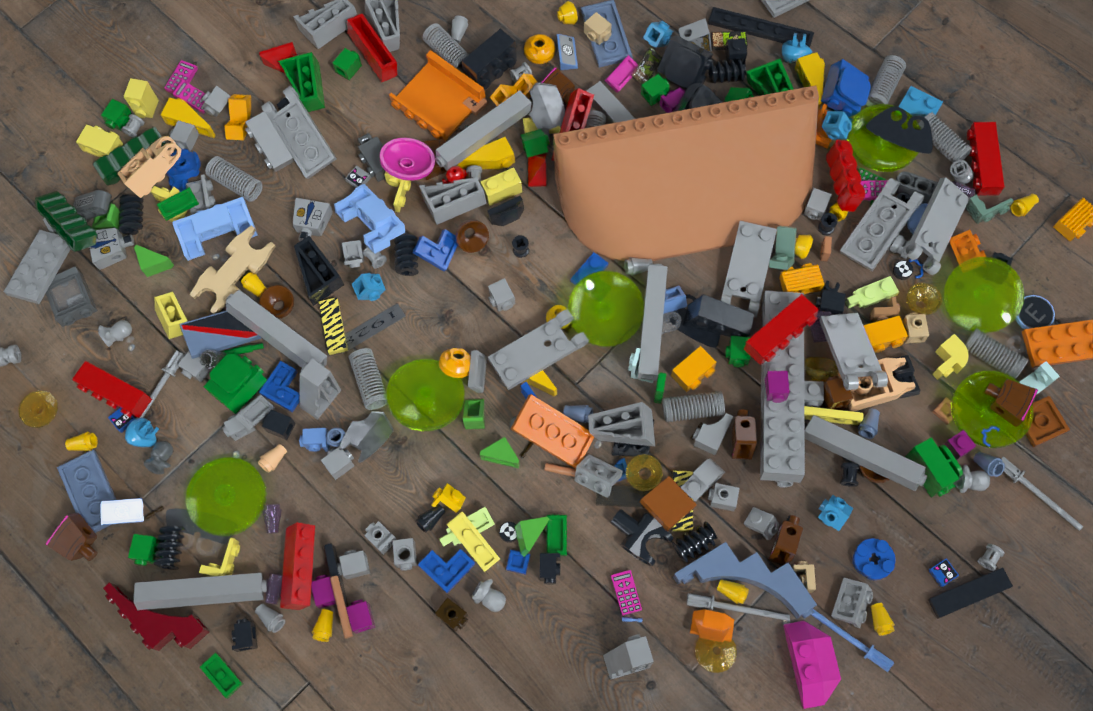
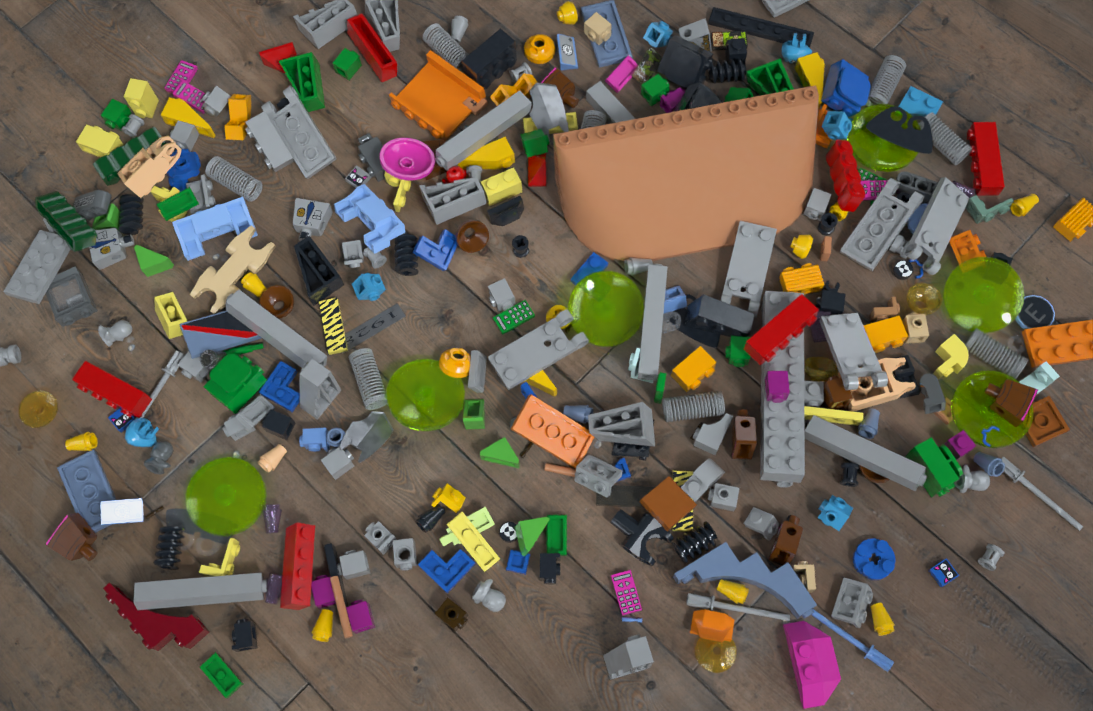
(143, 549): green brick -> none
(271, 619): light grey cone -> none
(513, 317): none -> green tile
(576, 111): red brick -> none
(638, 463): clear yellow piece -> none
(785, 248): sand green bracket -> none
(873, 293): yellowish green hinge -> none
(934, 396): none -> dark grey leg
(961, 176): light grey wheel -> none
(970, 593): black tile -> none

